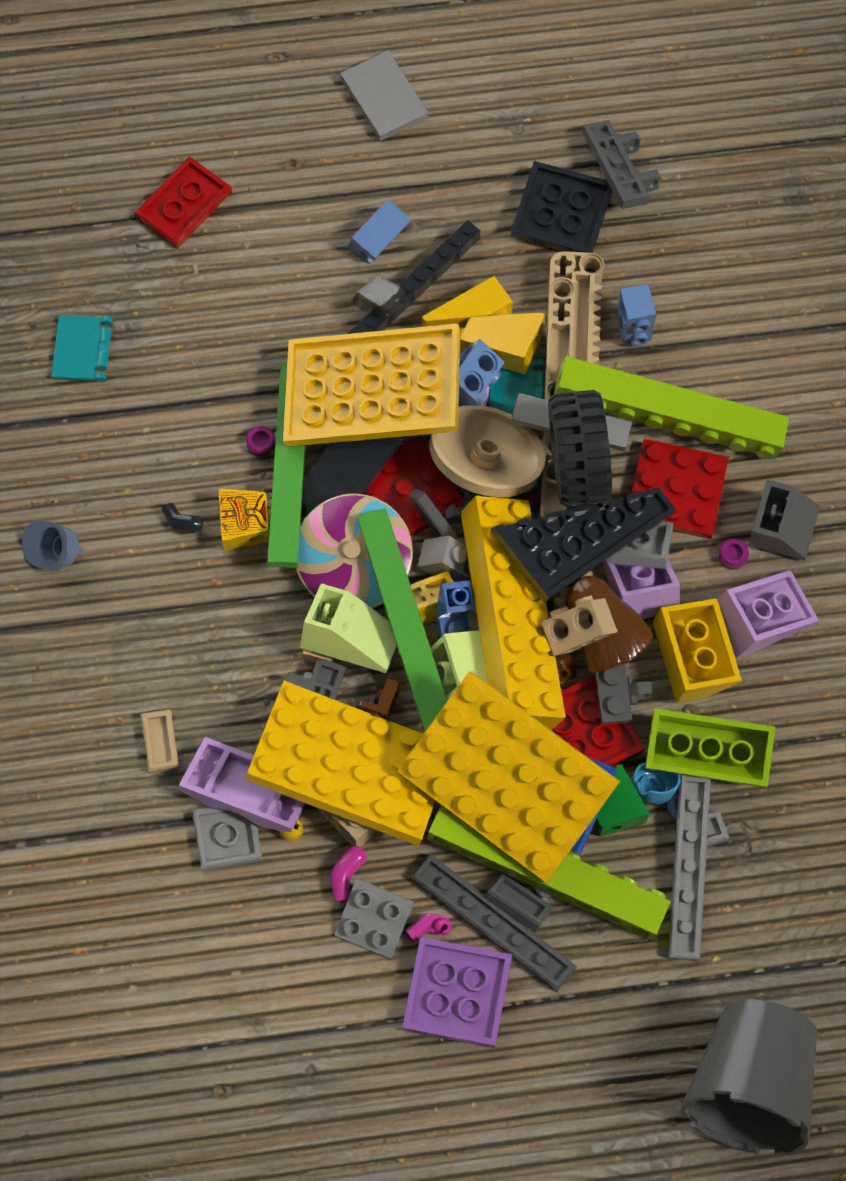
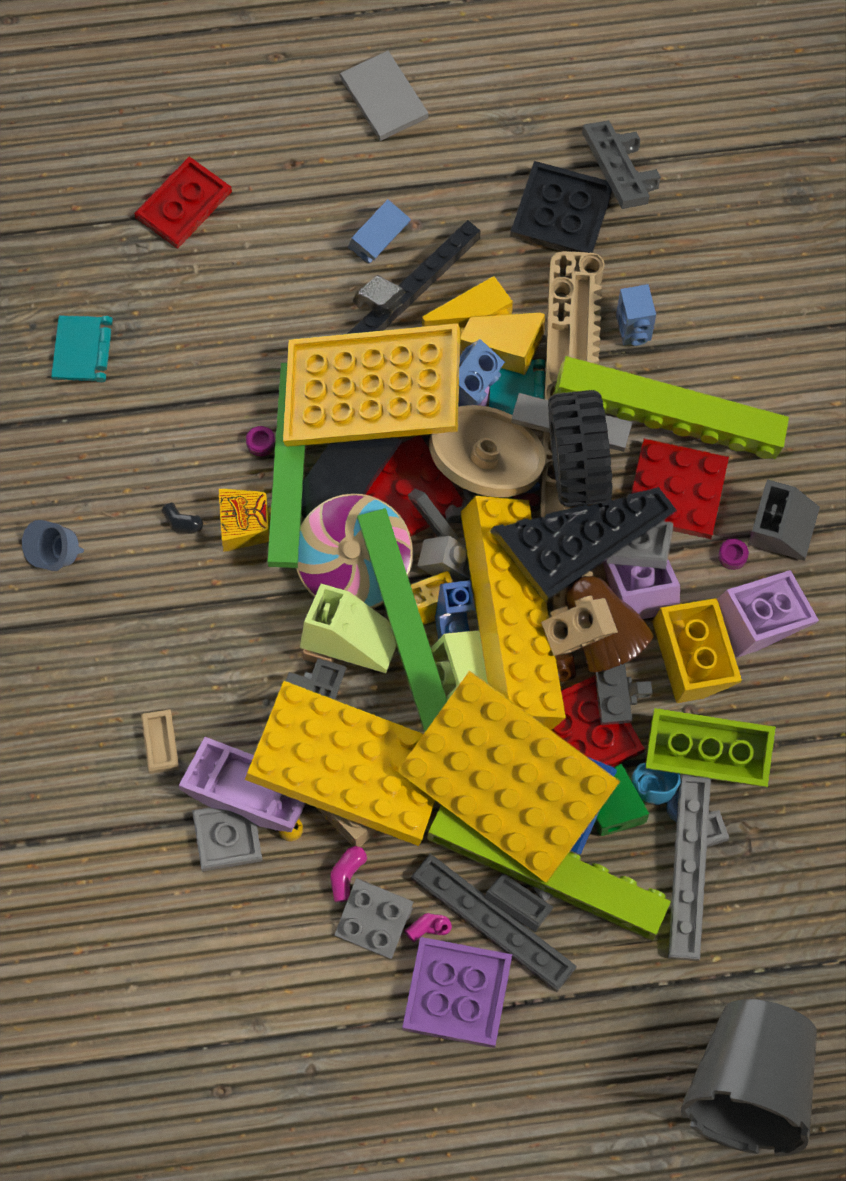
(385, 700): reddish brown bracket -> none

